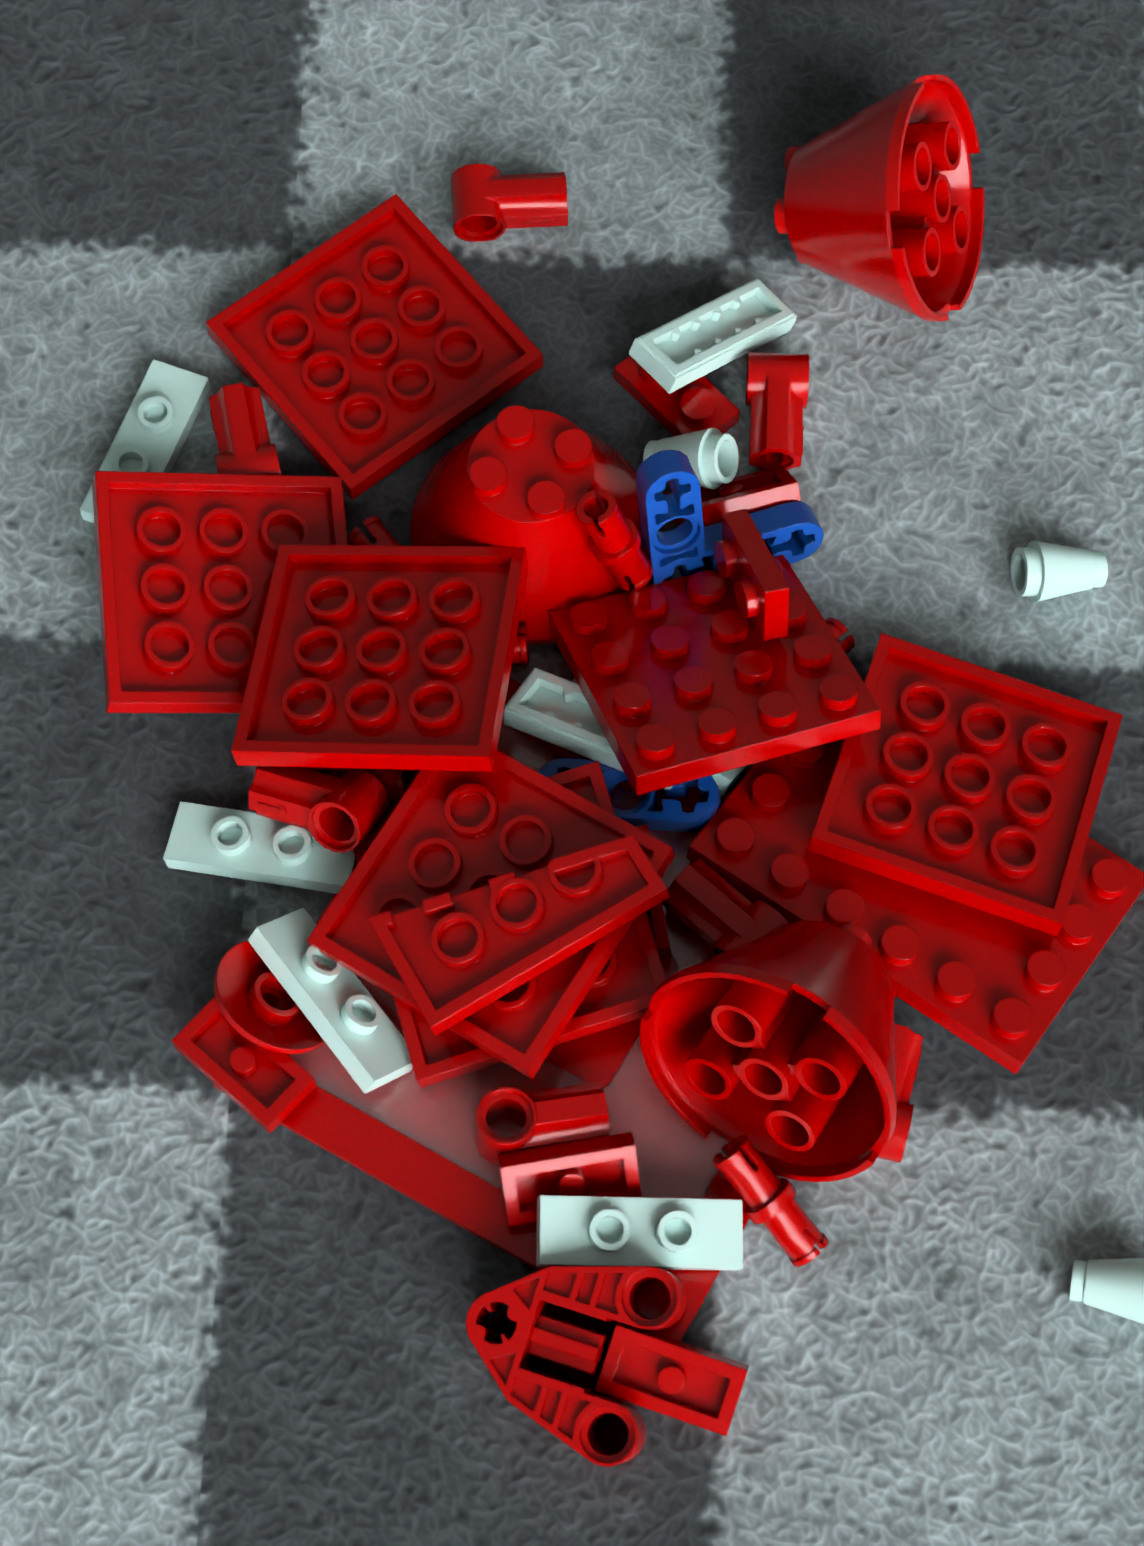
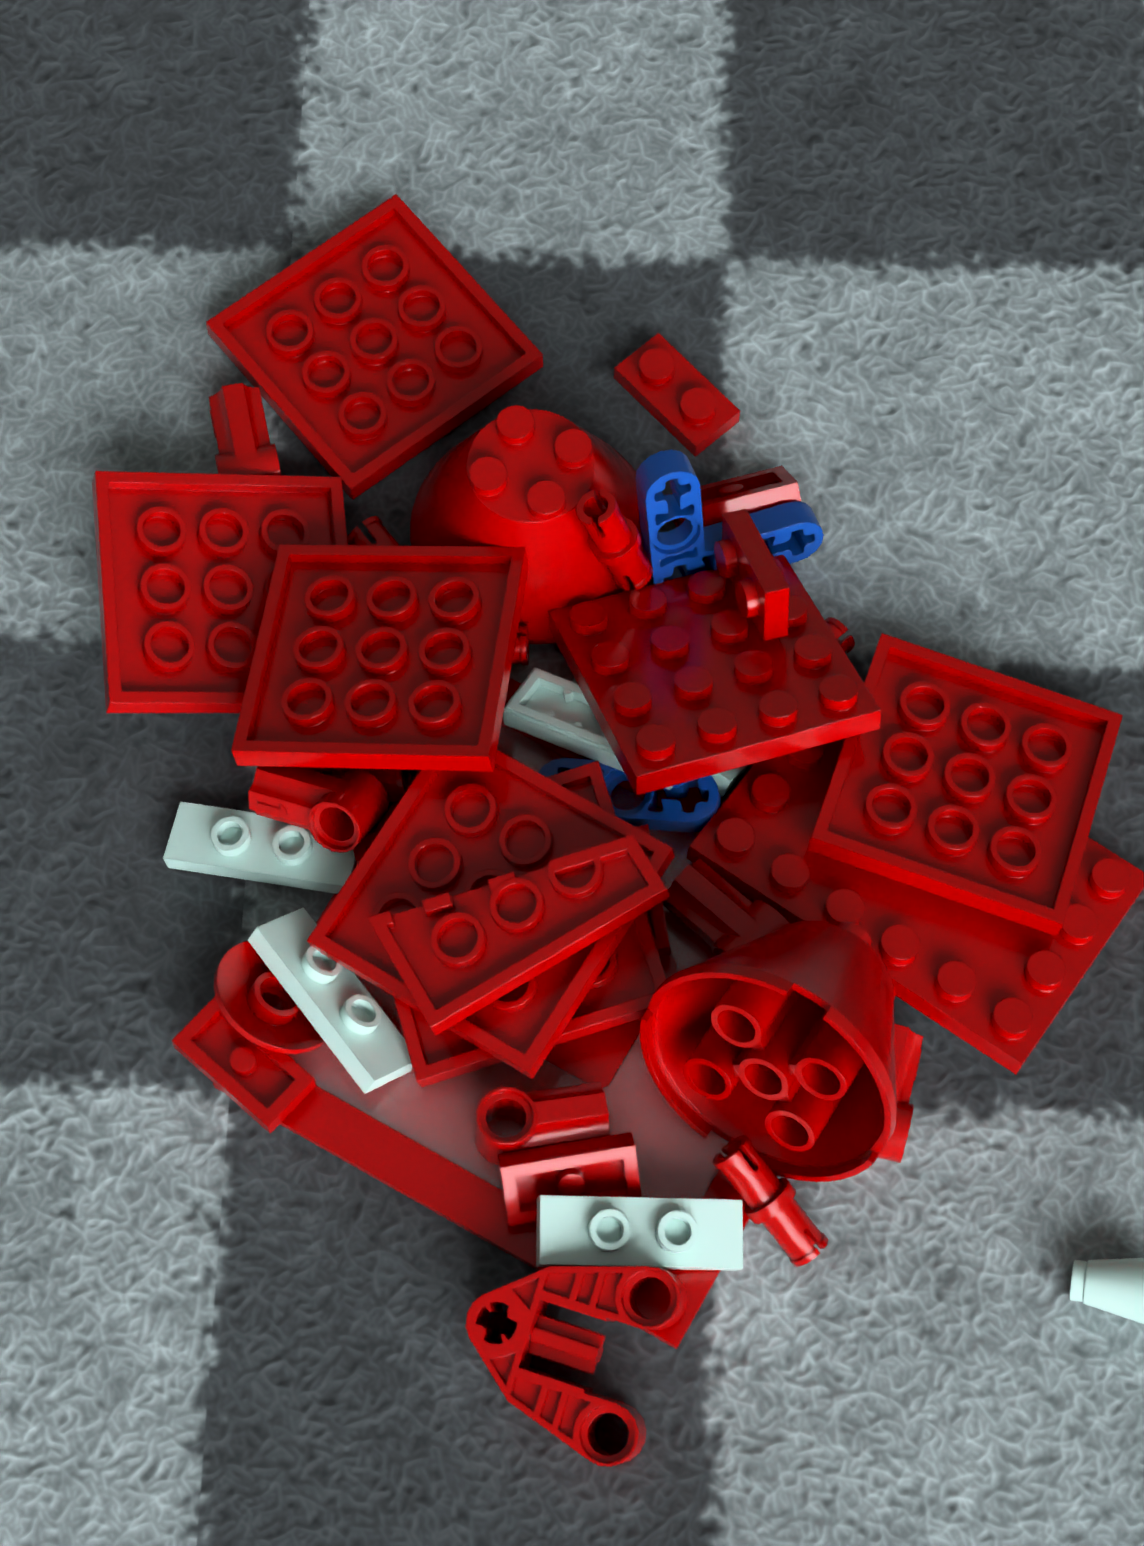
(155, 424): light aqua plate -> none
(491, 202): red piece -> none
(672, 1378): red plate -> none
(709, 452): light aqua cone -> none
(712, 335): light aqua plate -> none
(776, 397): red piece -> none
(892, 199): red cone -> none
(1056, 570): light aqua cone -> none

